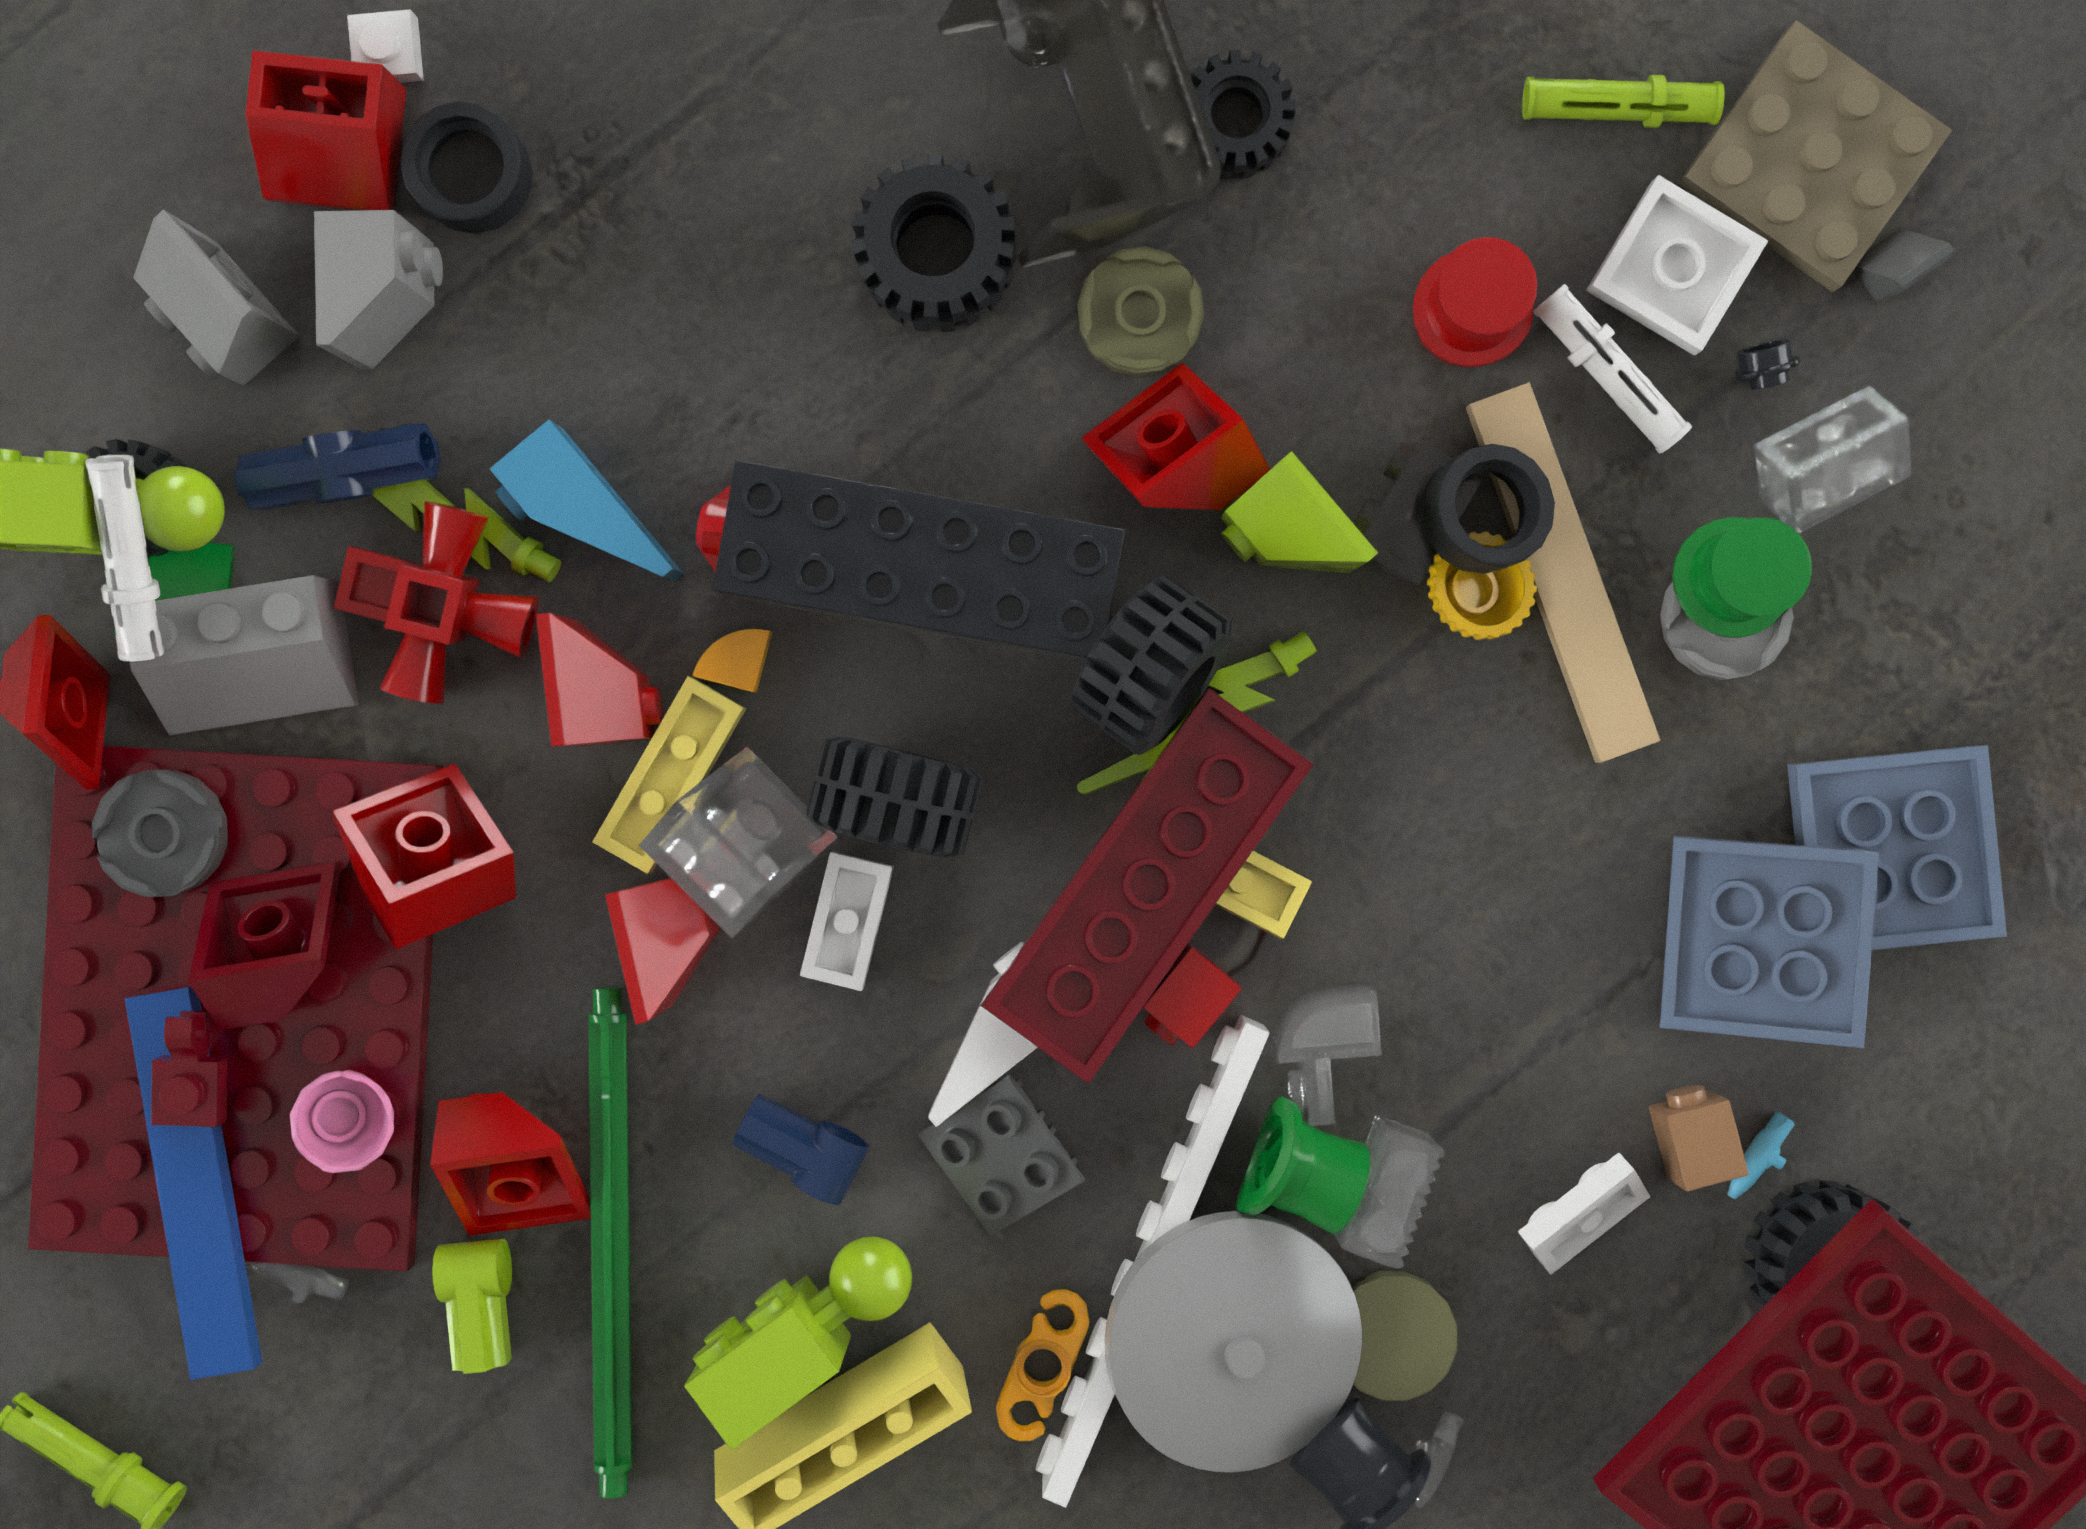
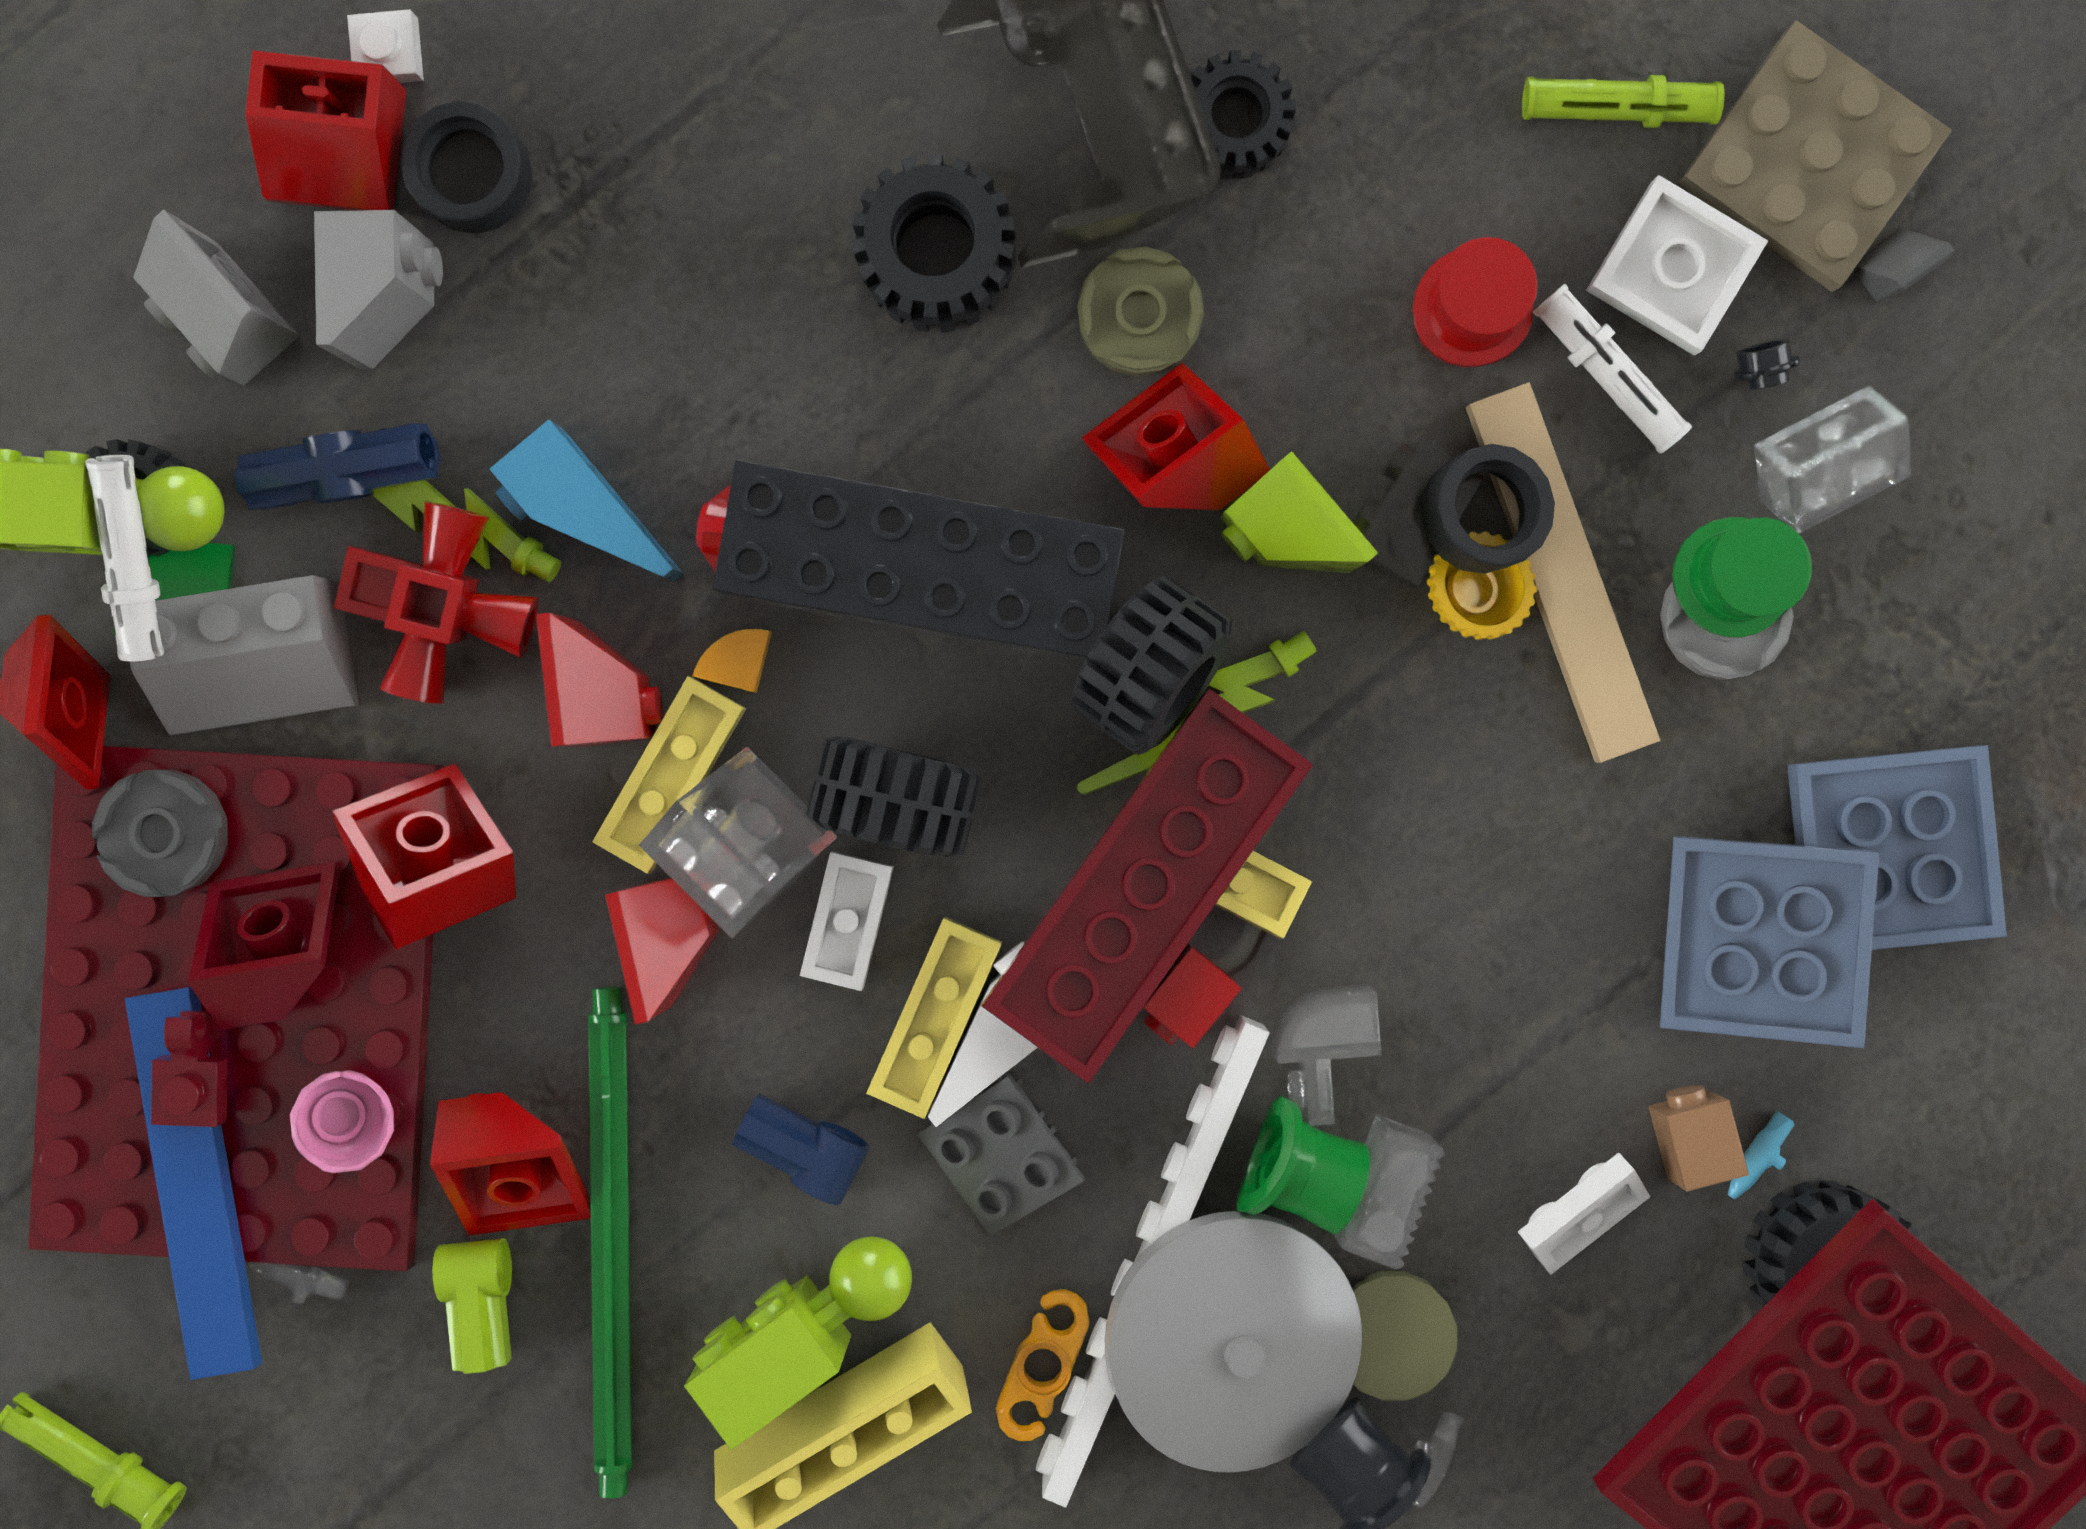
(934, 1017): none -> light yellow plate

